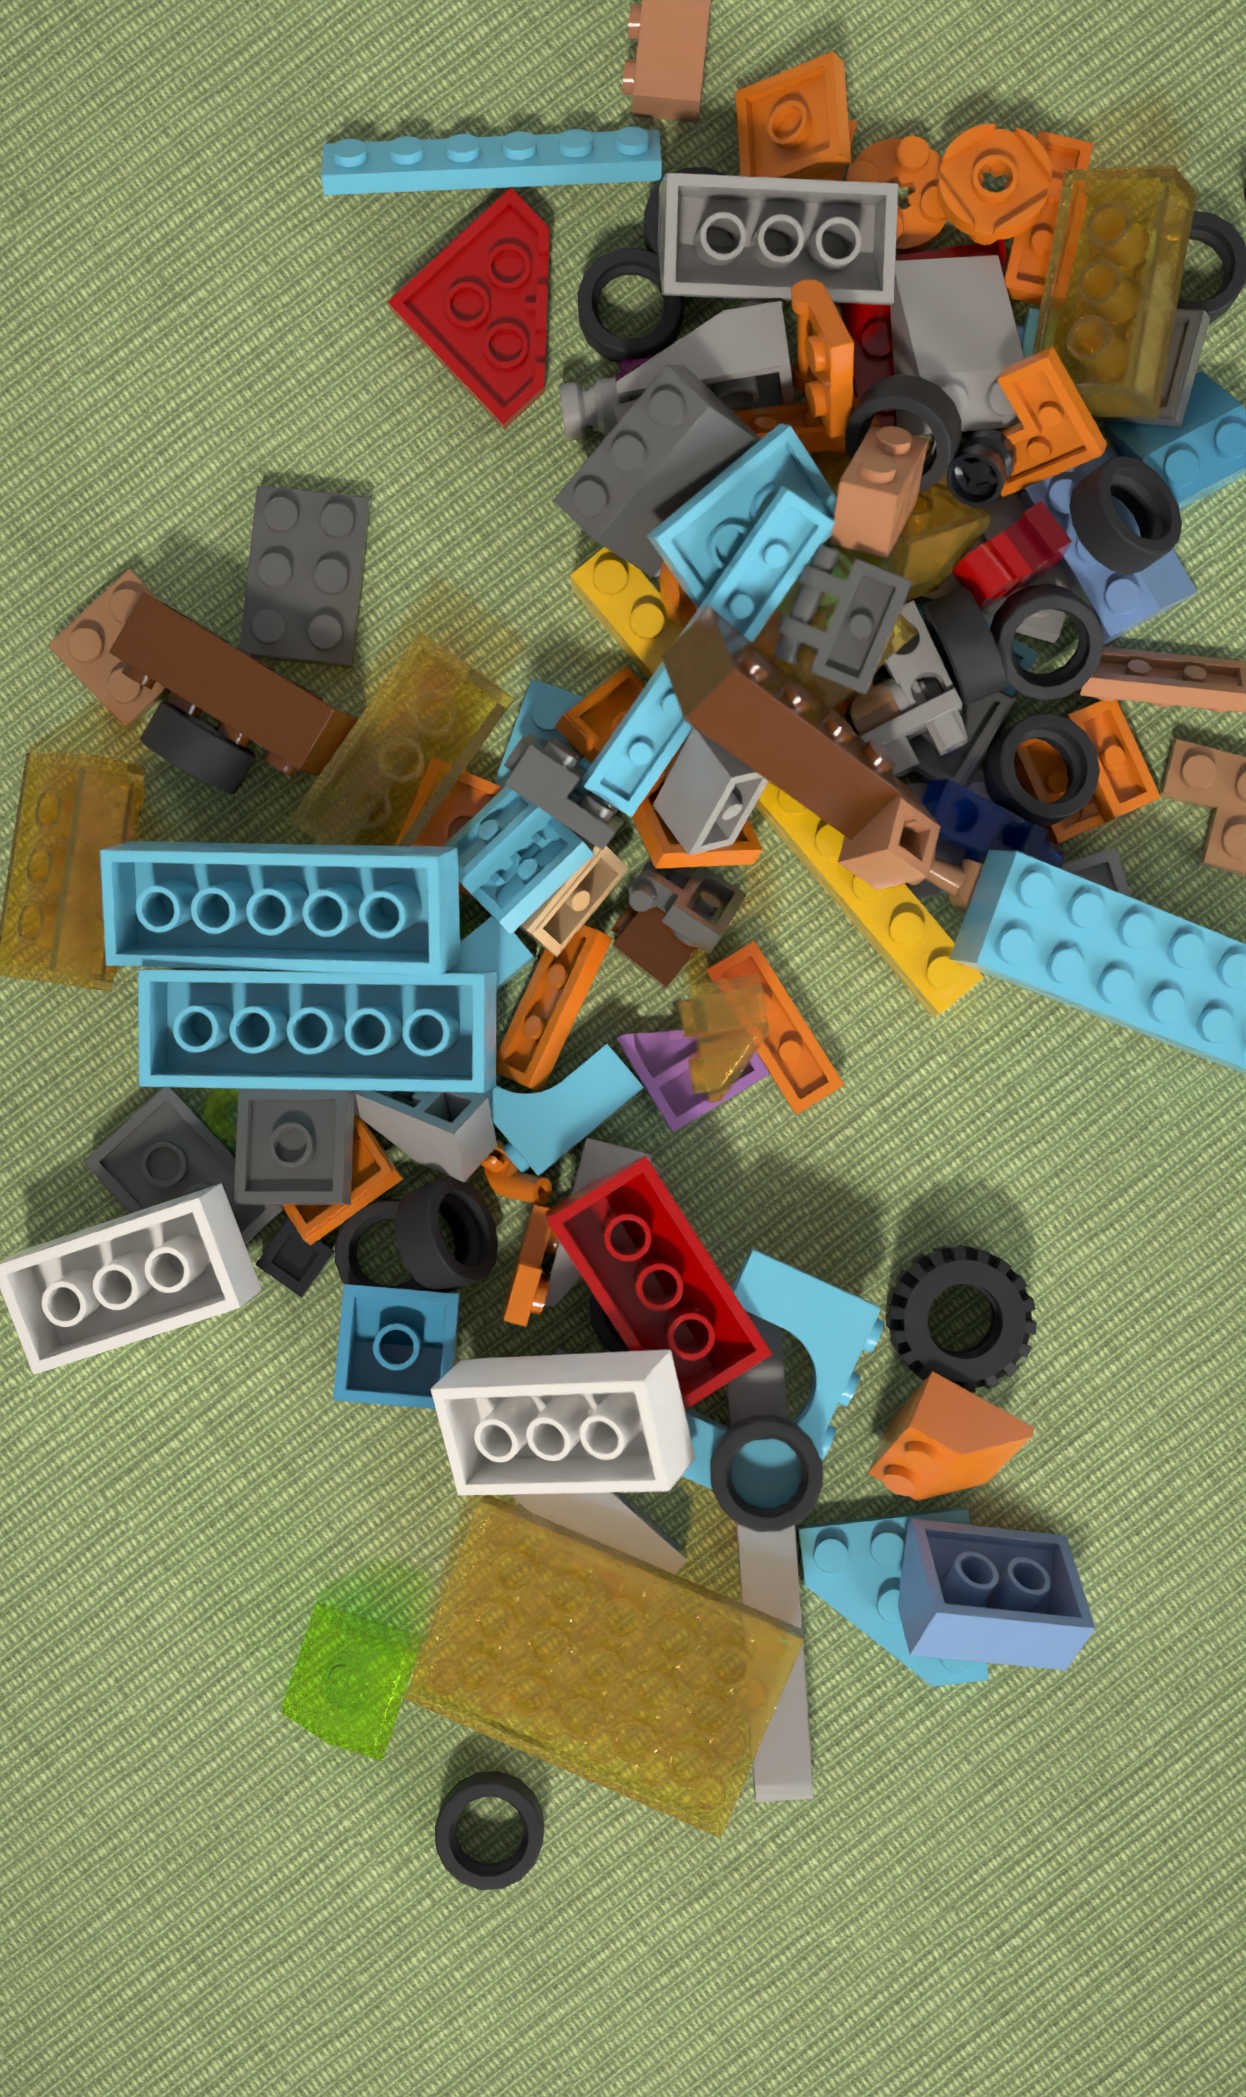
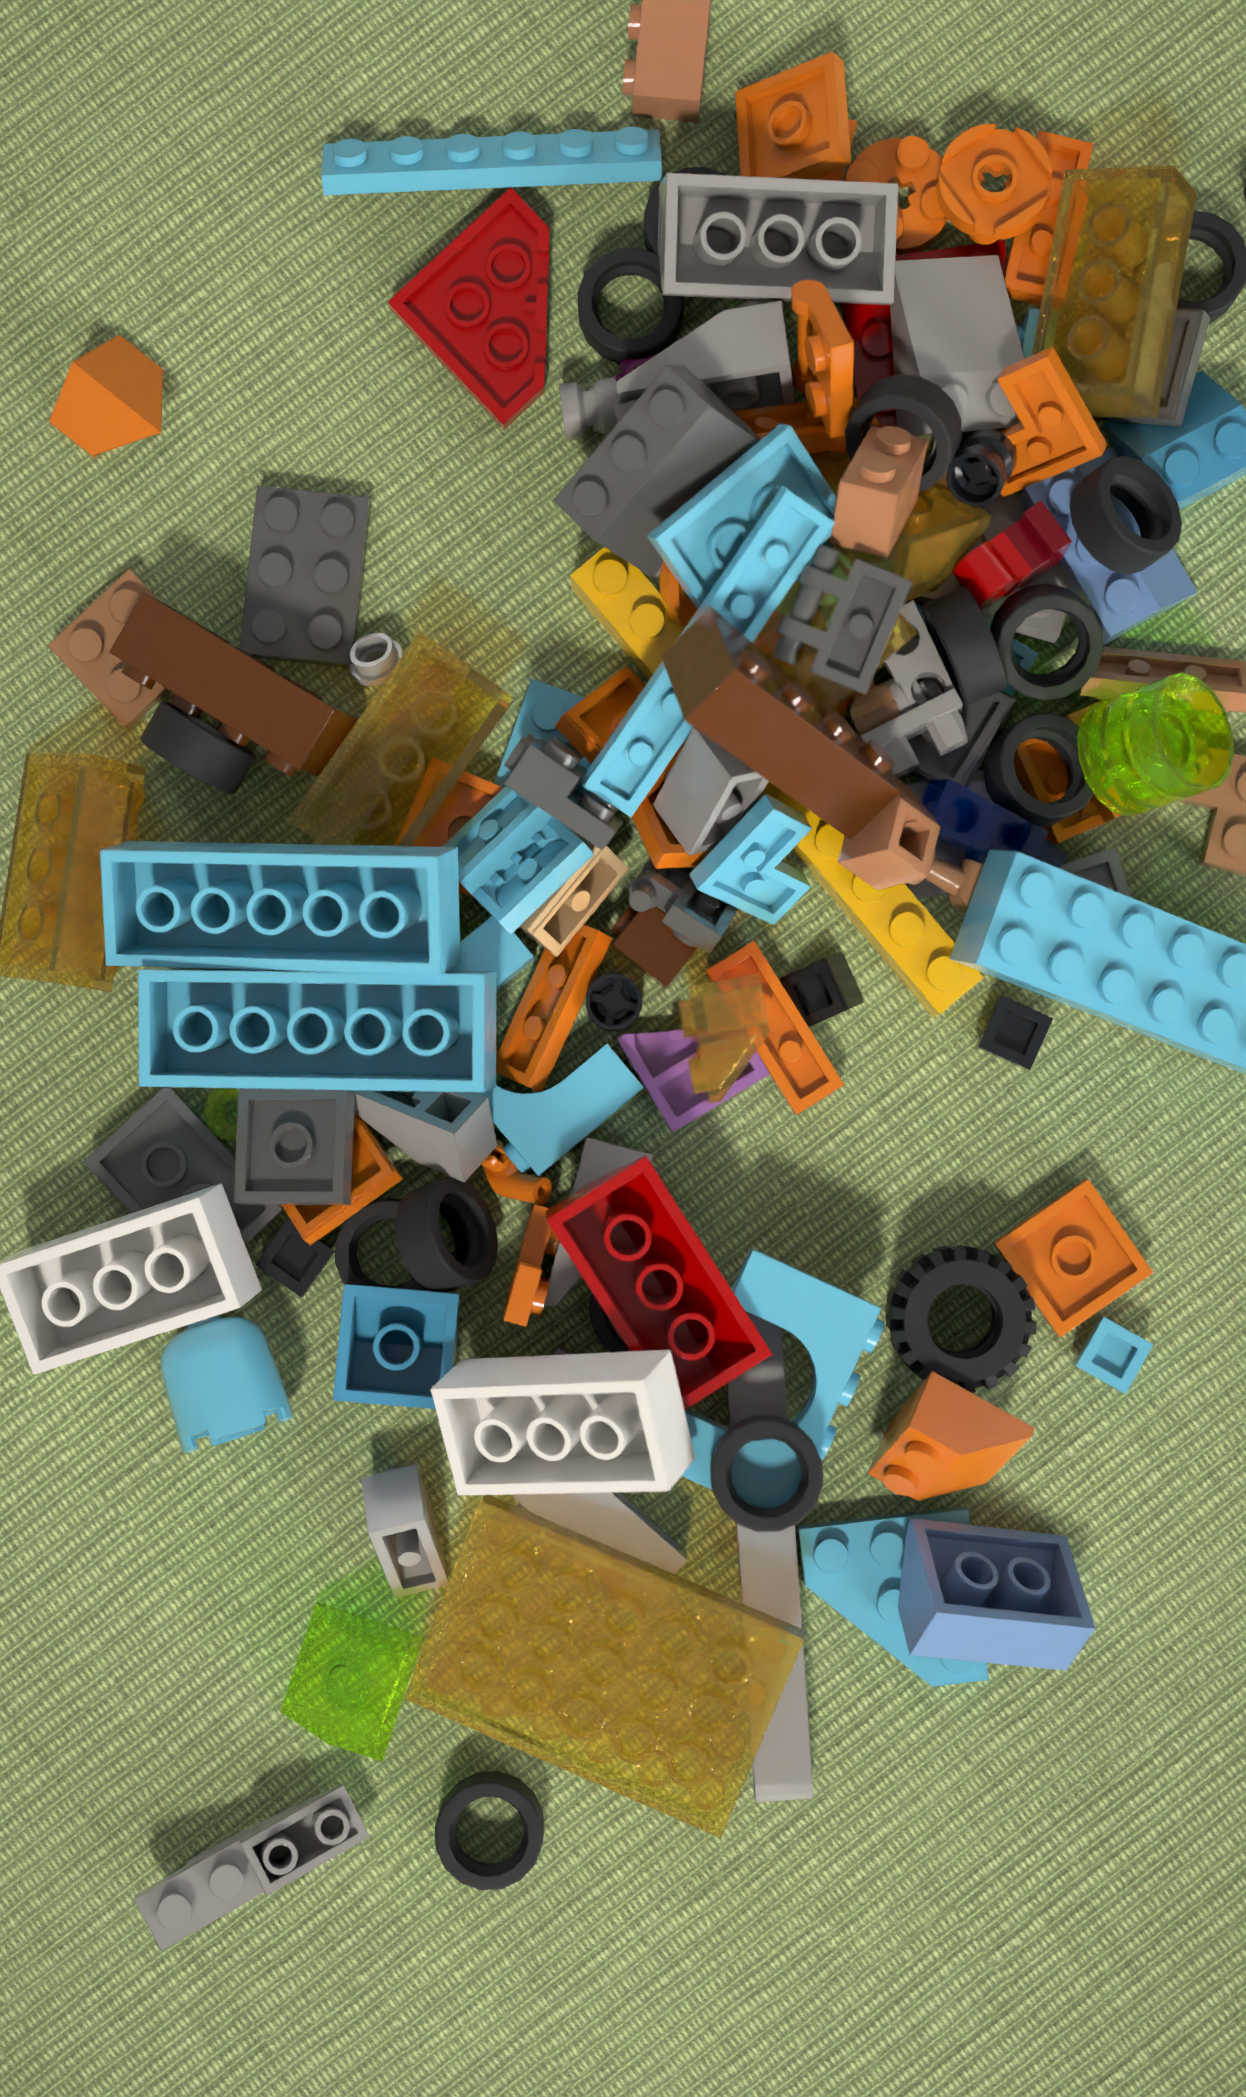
(110, 398): none -> orange slope
(222, 1381): none -> medium azure cylinder
(251, 1864): none -> light grey slope
(374, 658): none -> light grey plate
(404, 1531): none -> light grey slope
(612, 995): none -> black wheel
(748, 866): none -> medium azure plate
(823, 989): none -> black slope
(1014, 1032): none -> black plate
(1073, 1257): none -> orange plate
(1112, 1354): none -> medium azure plate
(1155, 745): none -> clear neon green wheel

